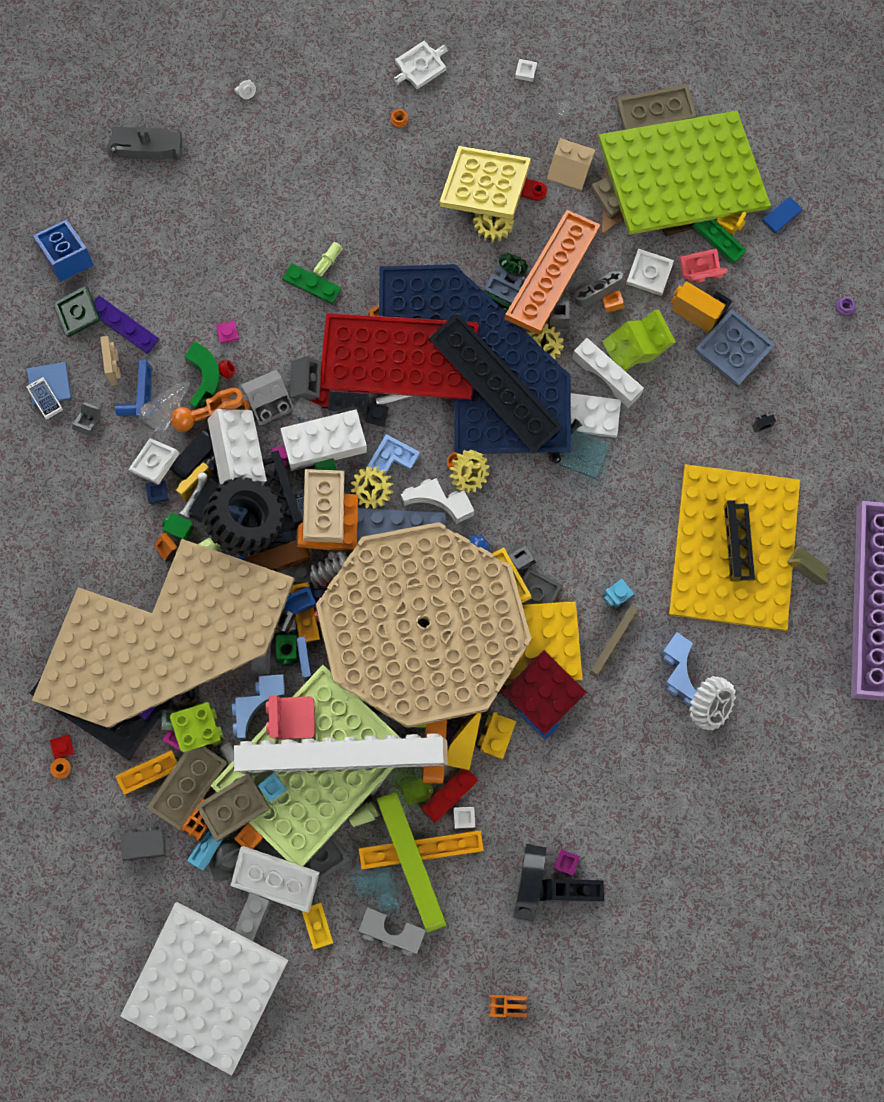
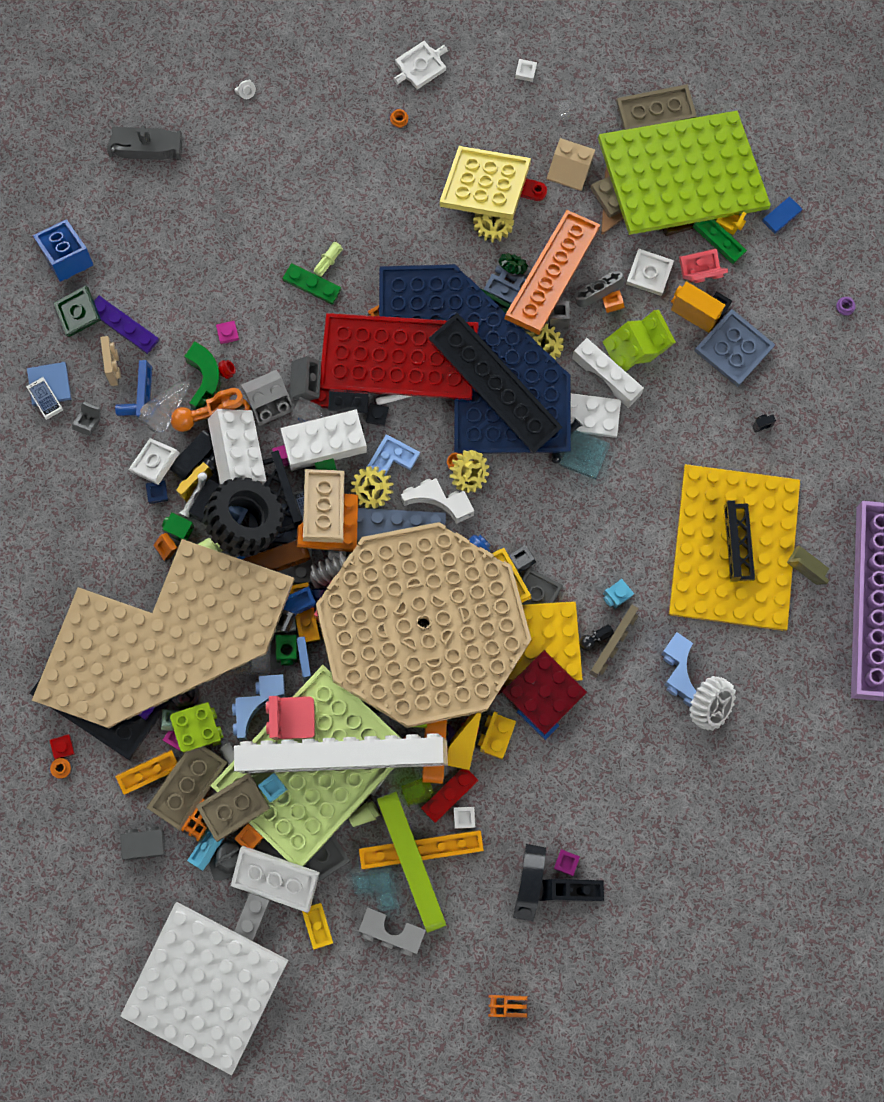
(588, 642): none -> black axle

